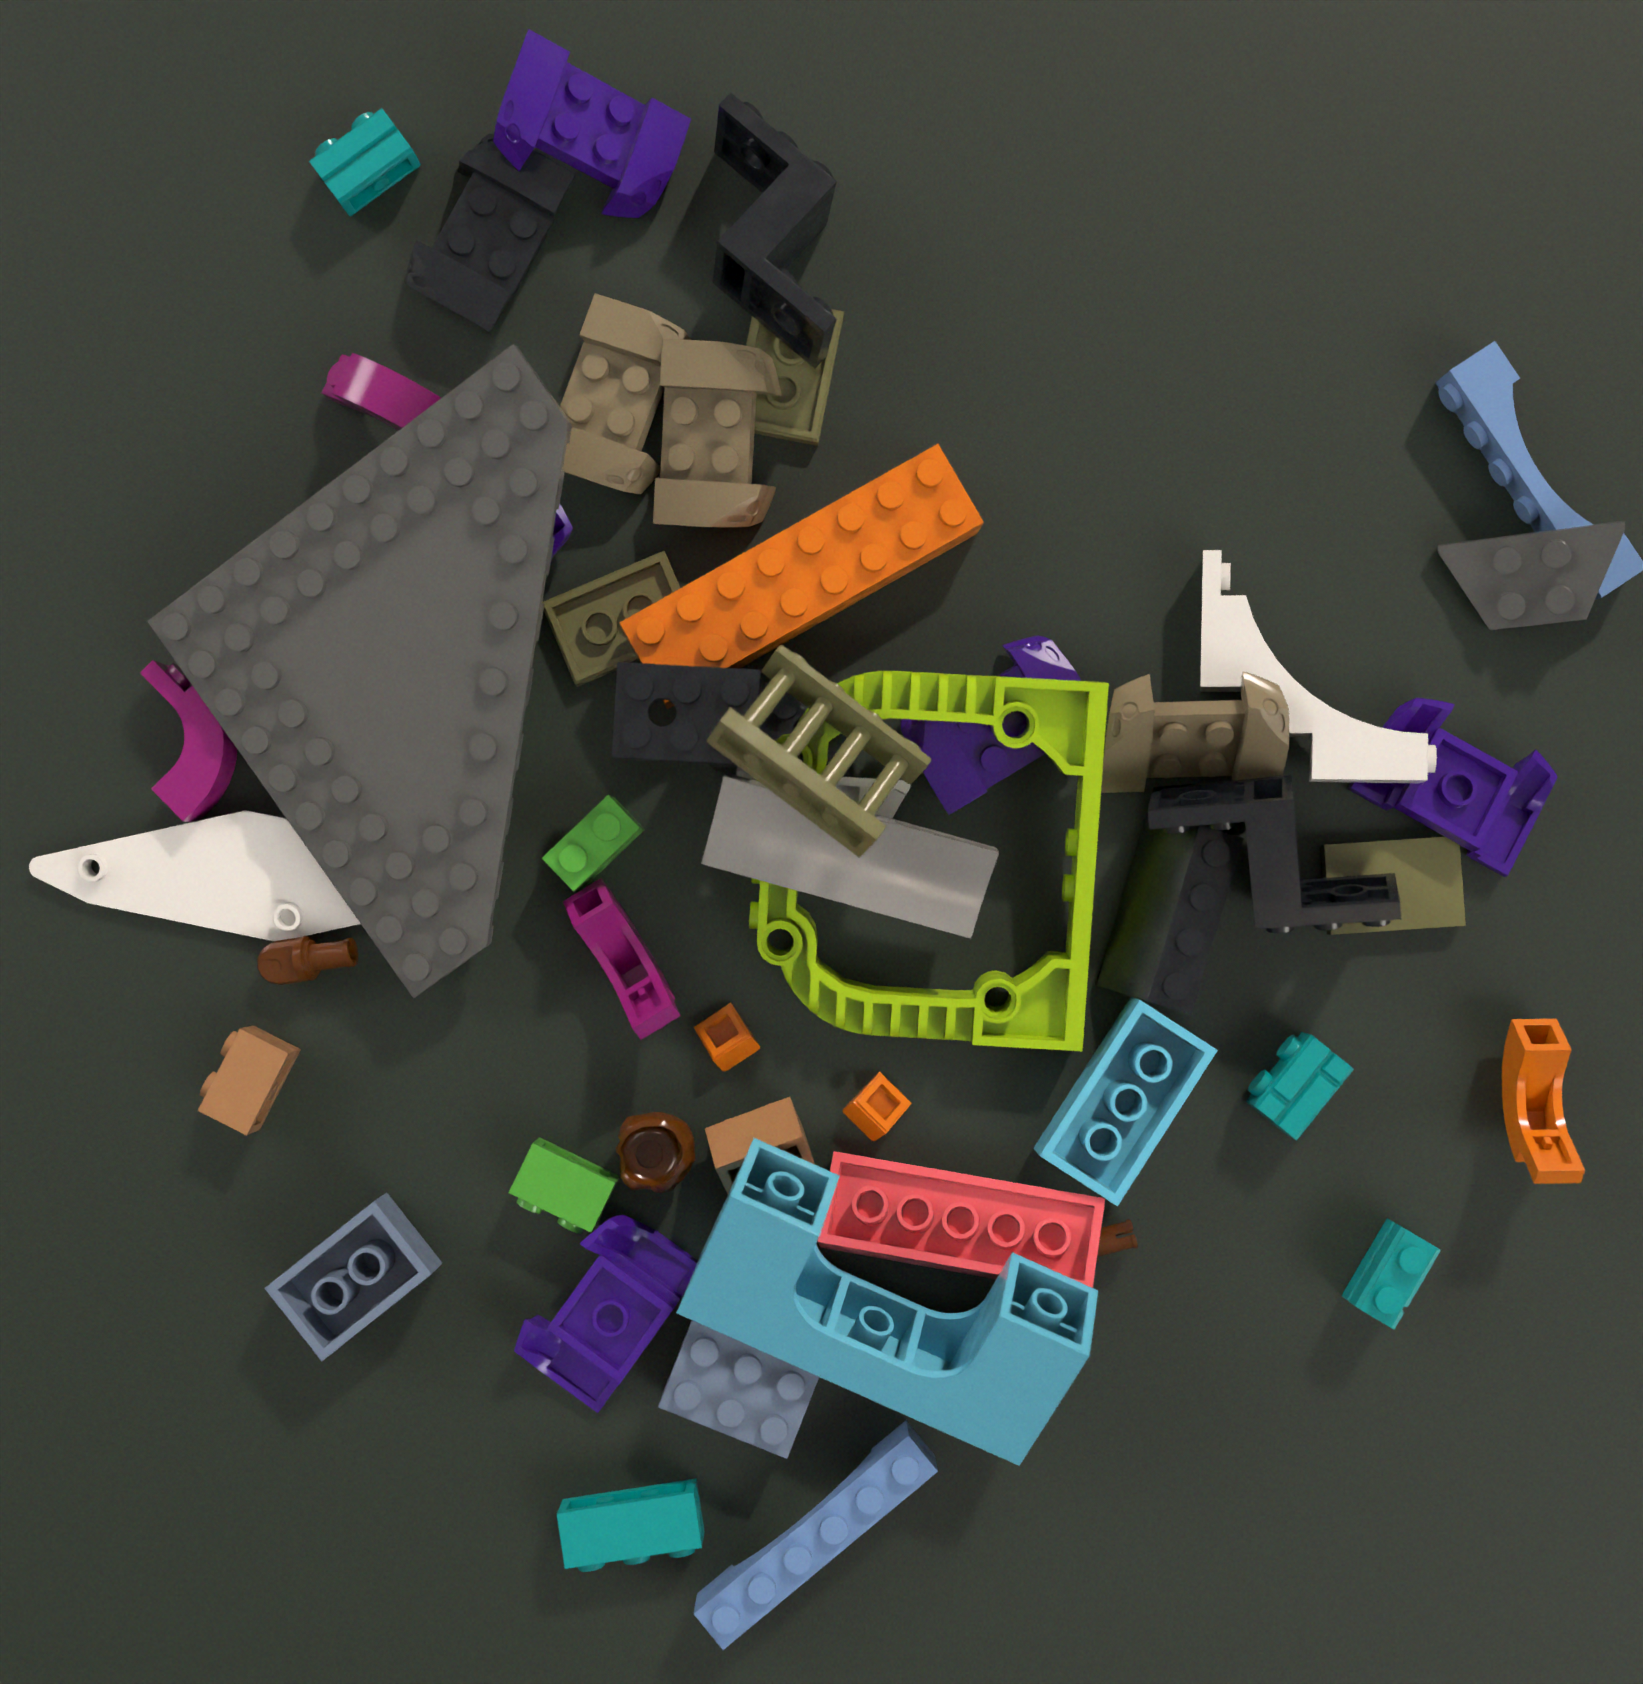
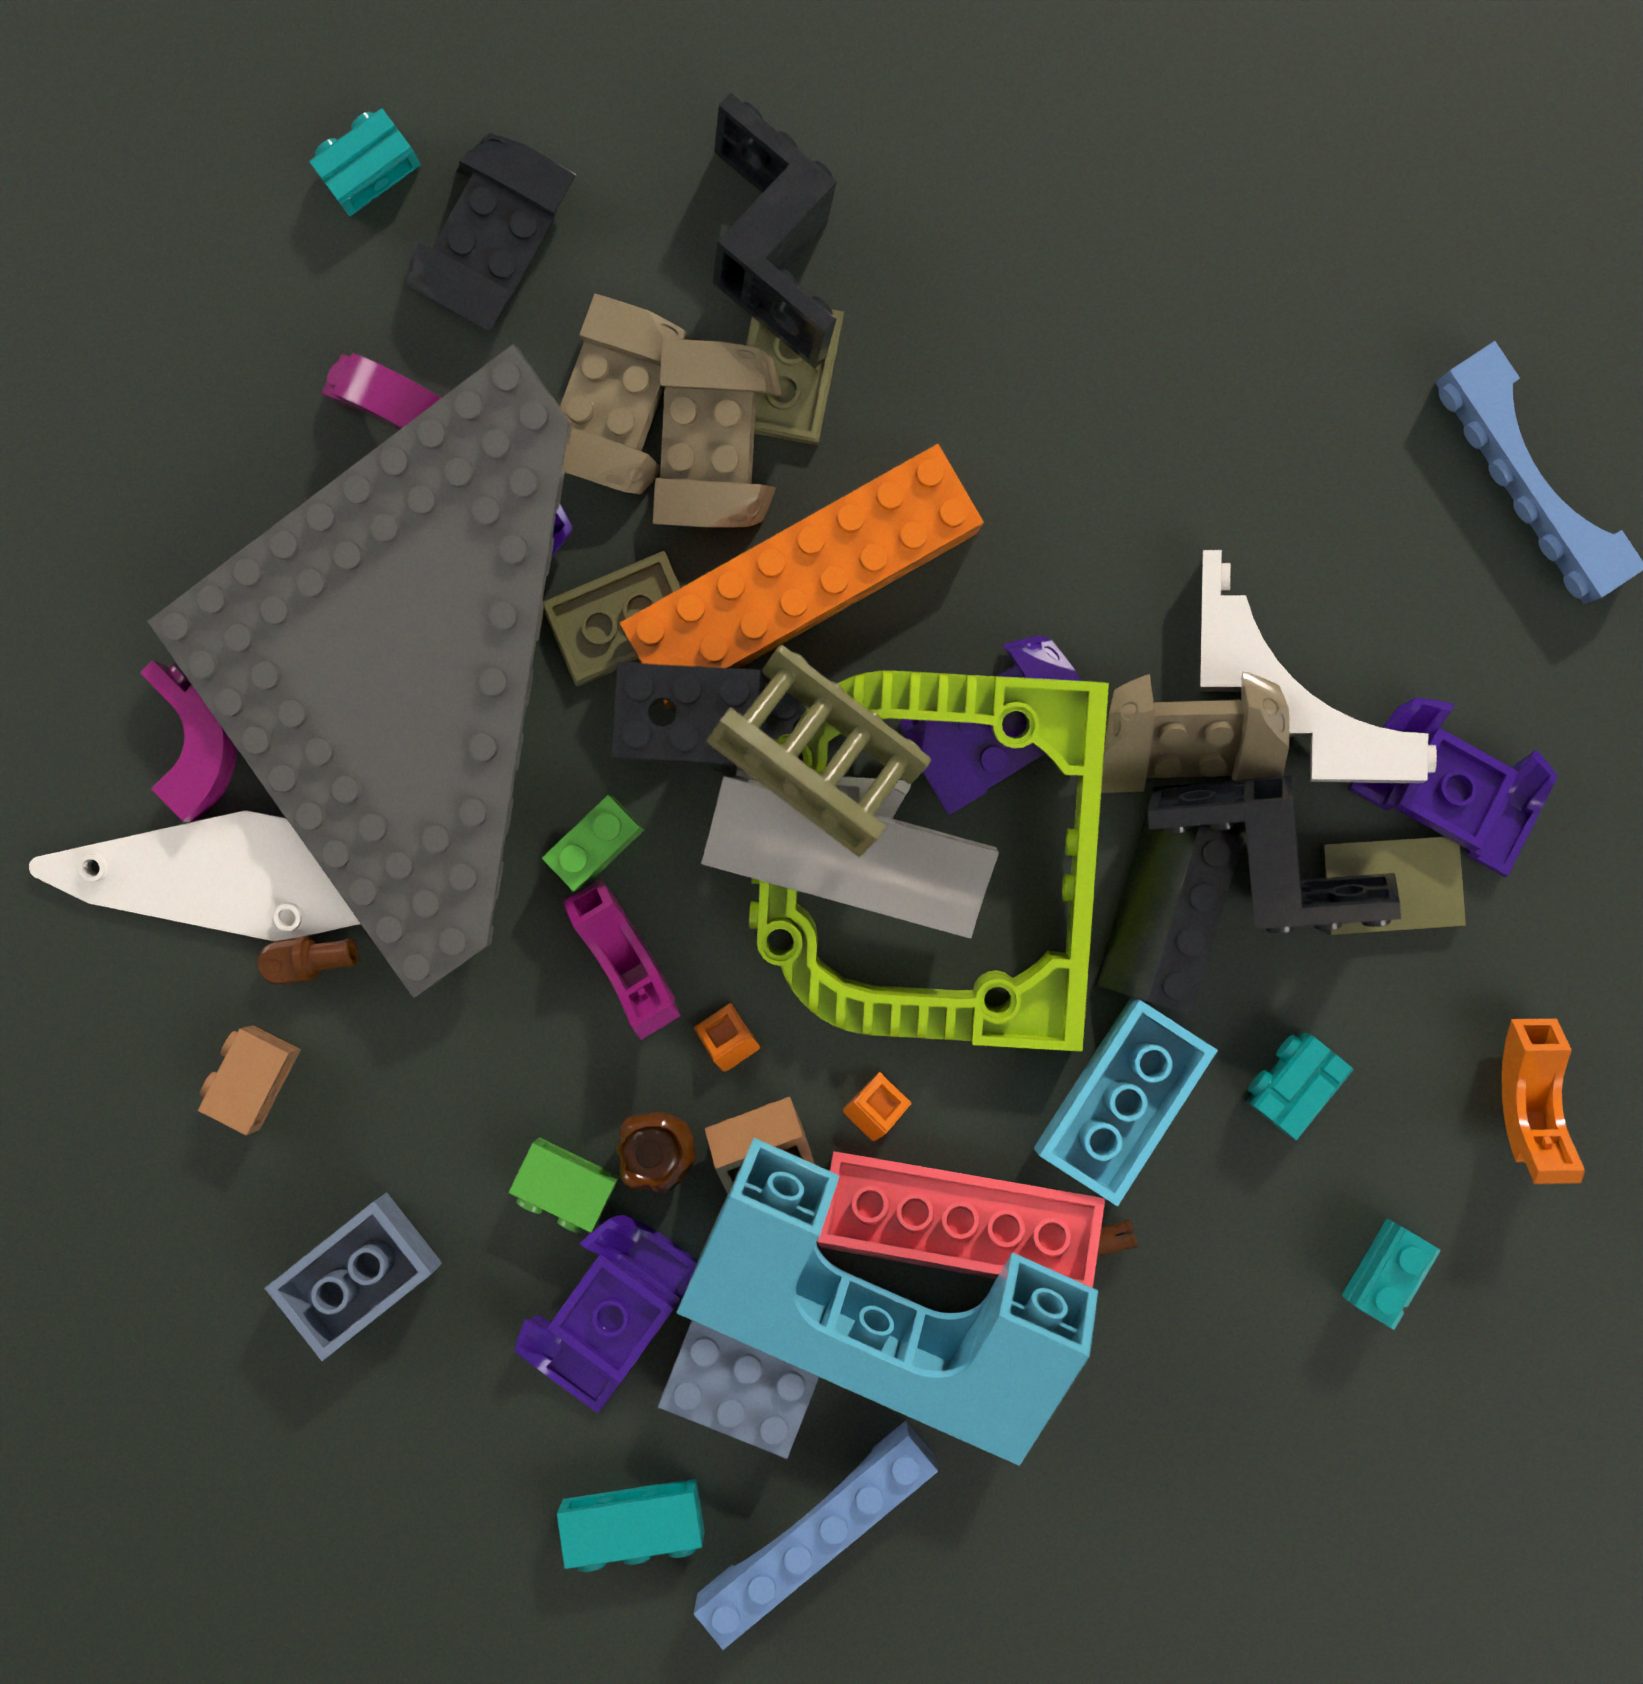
(588, 127): dark purple piece -> none
(1534, 574): dark grey wing -> none

